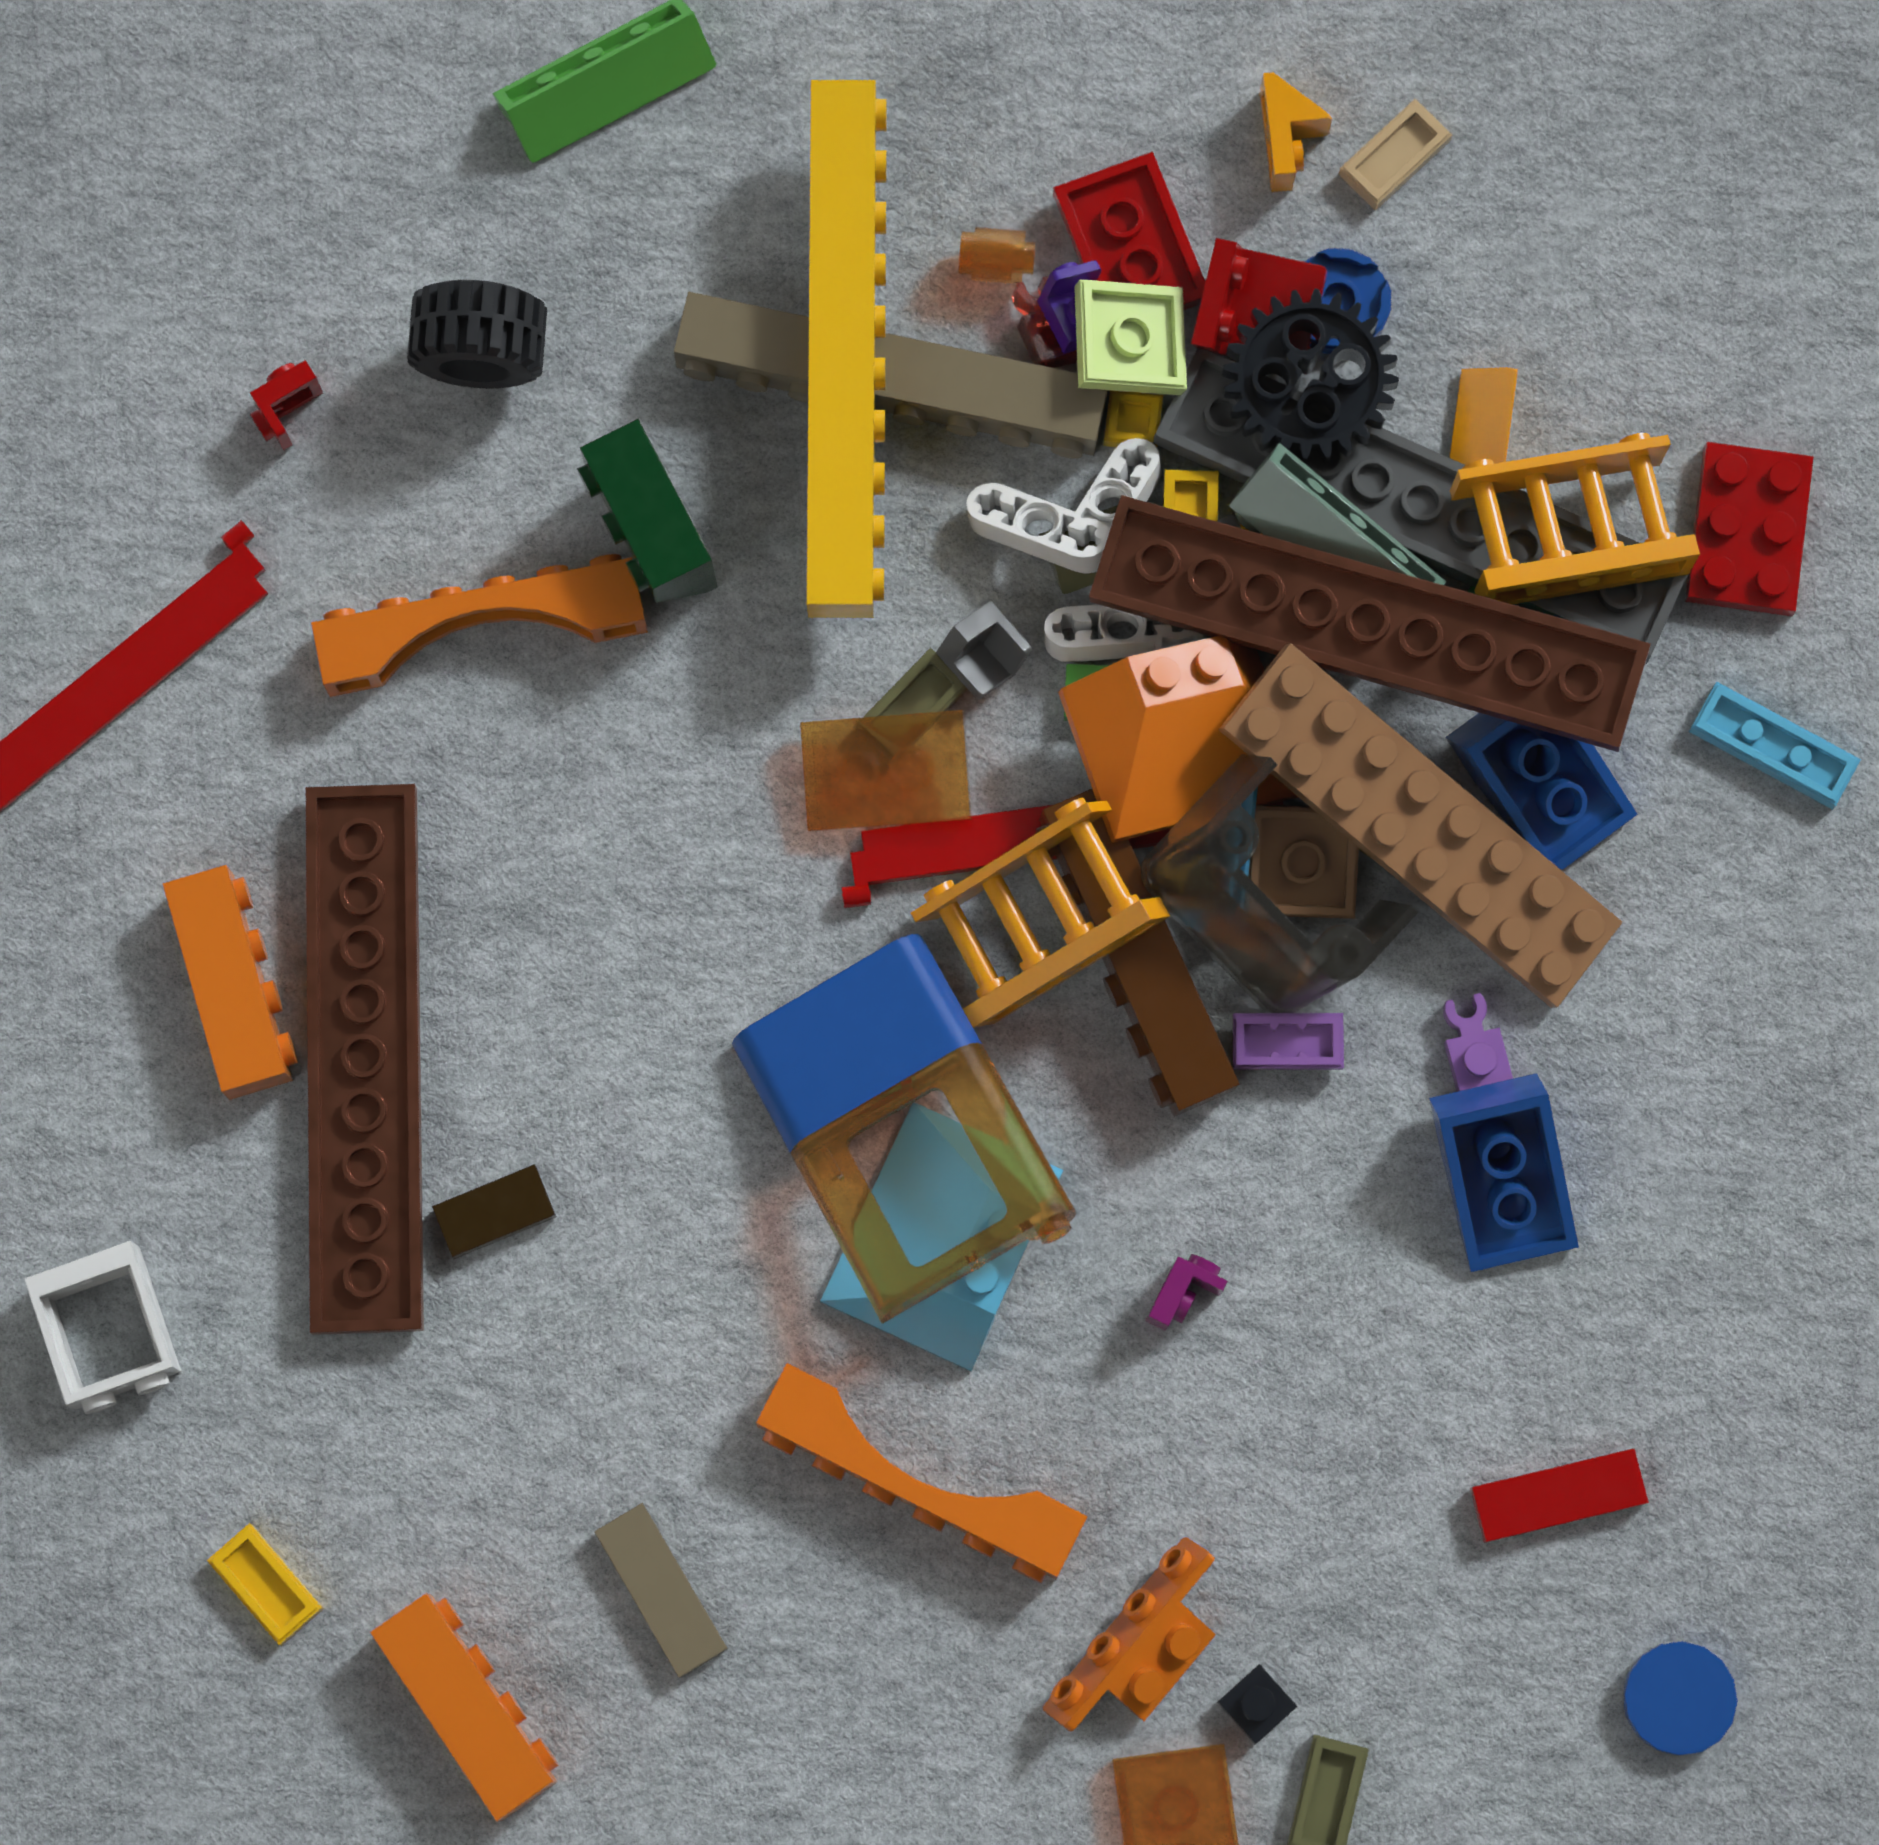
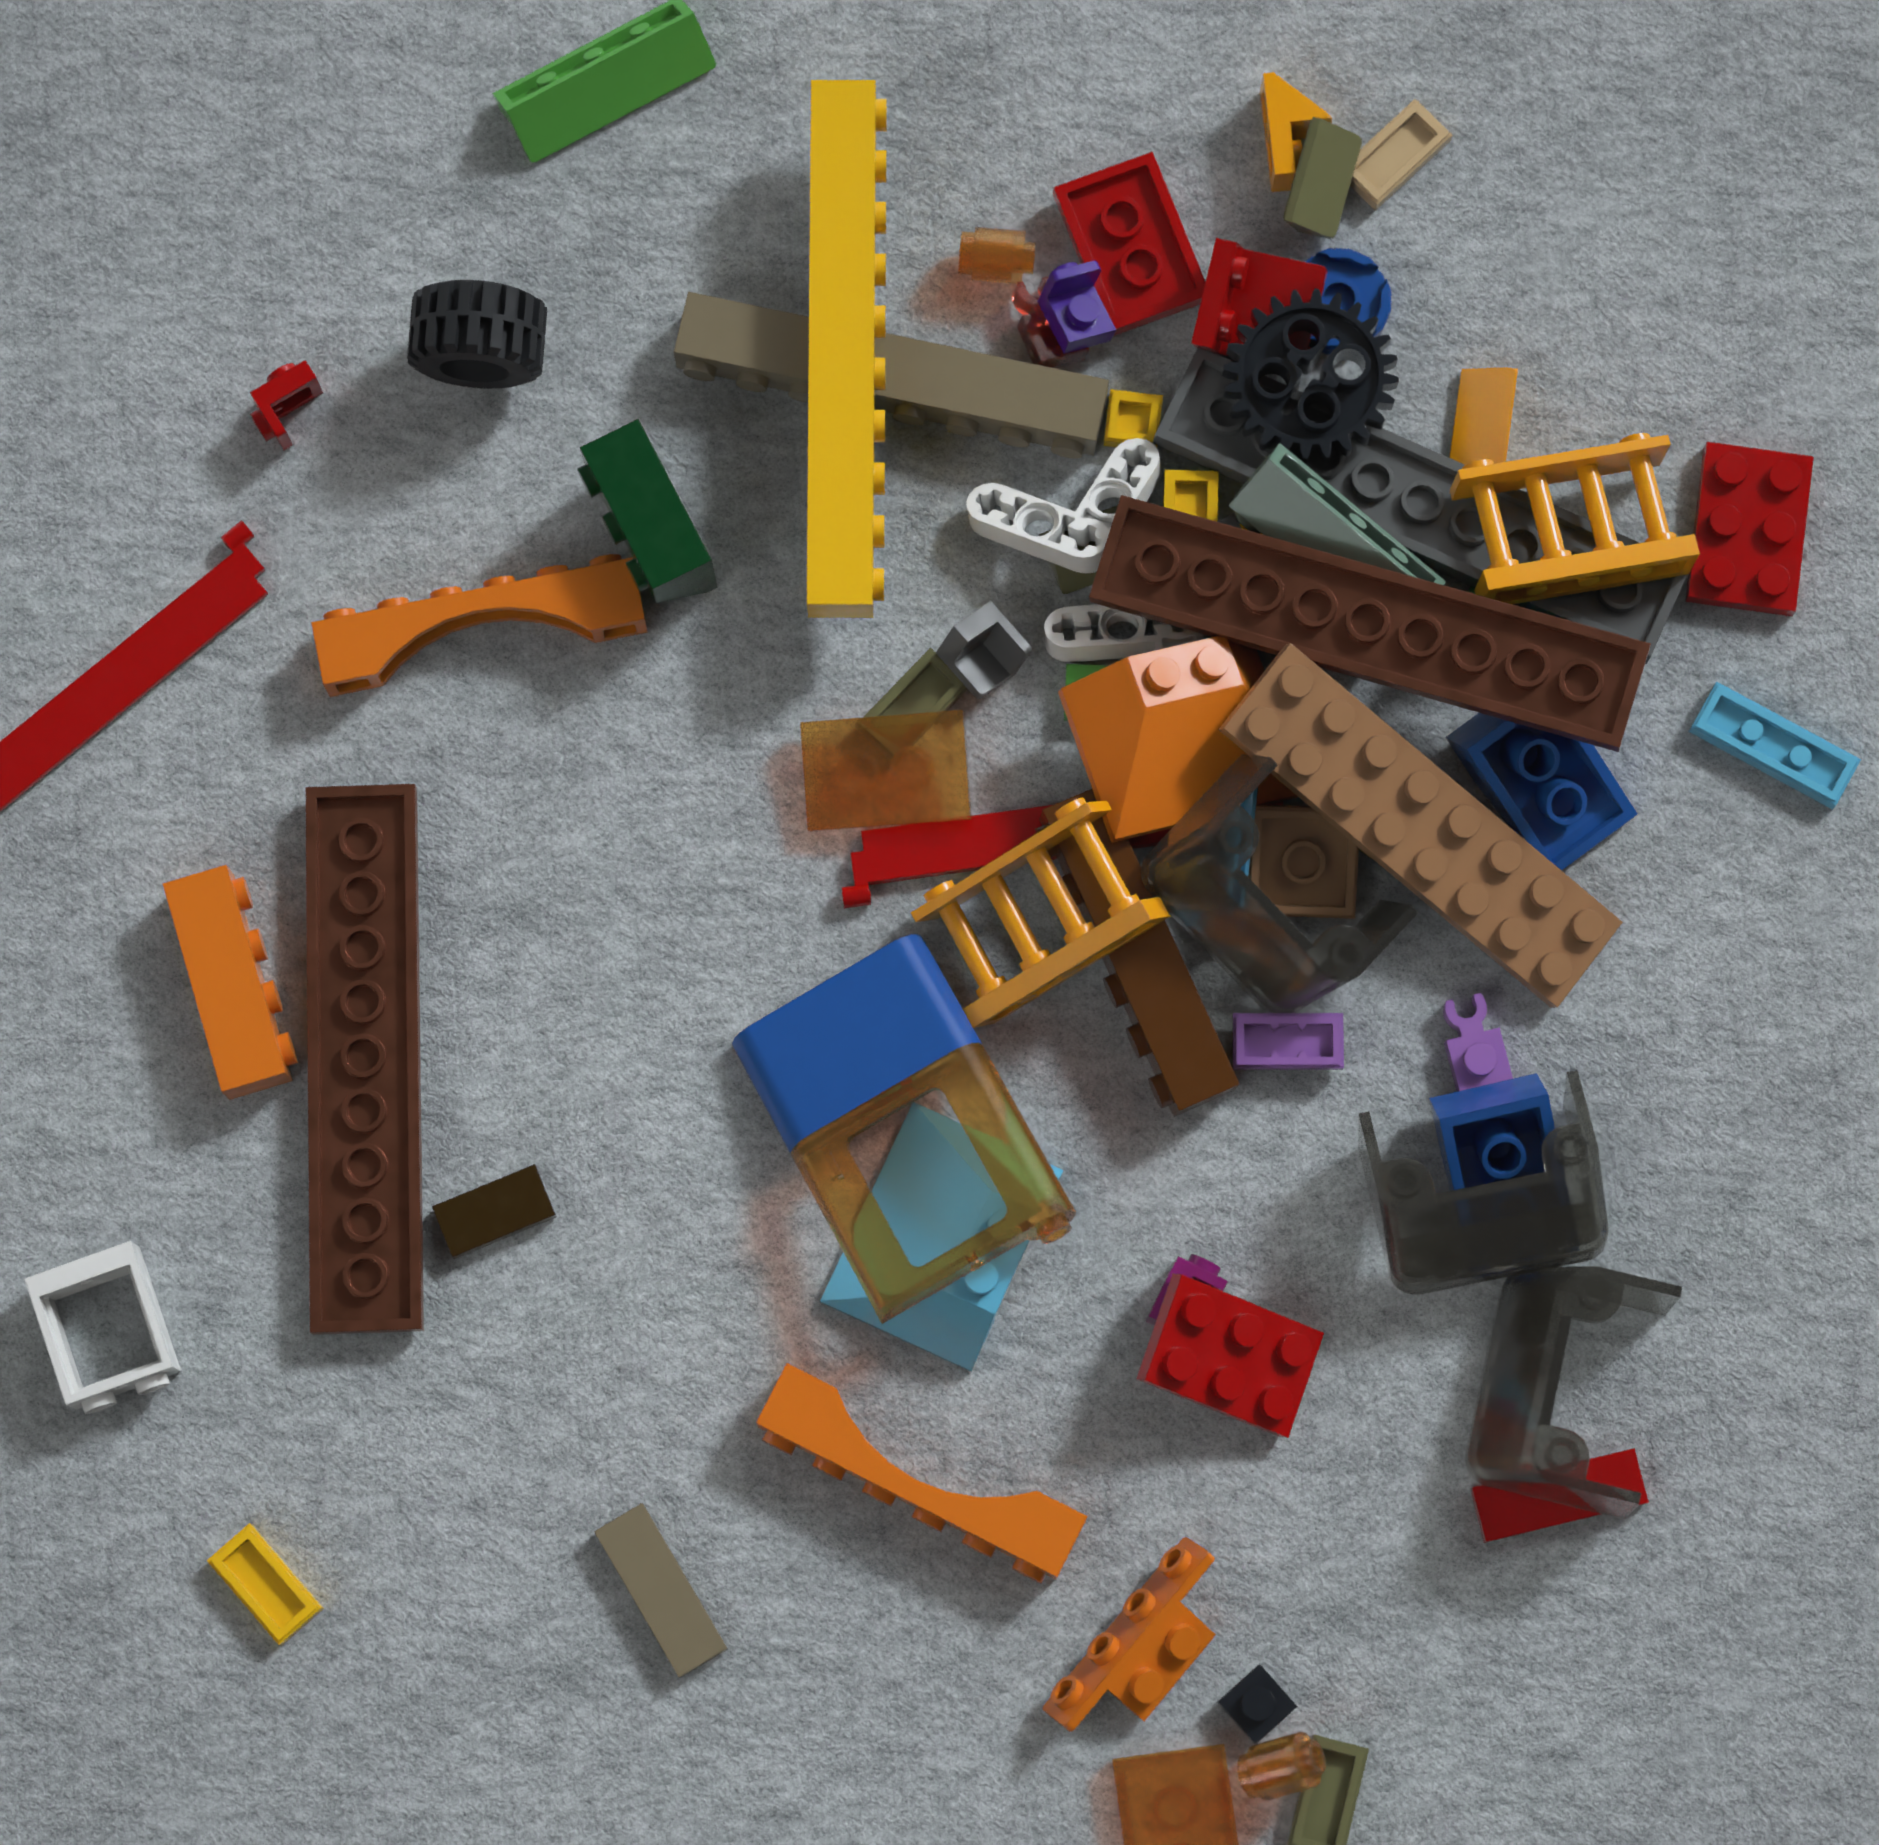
(464, 1705): orange brick -> none
(1130, 337): yellowish green tile -> none
(1230, 1355): none -> red plate
(1281, 1766): none -> clear orange brick
(1322, 179): none -> olive slope
(1492, 1227): none -> clear smoke windscreen
(1511, 1429): none -> clear smoke windscreen
(1679, 1698): blue tile -> none

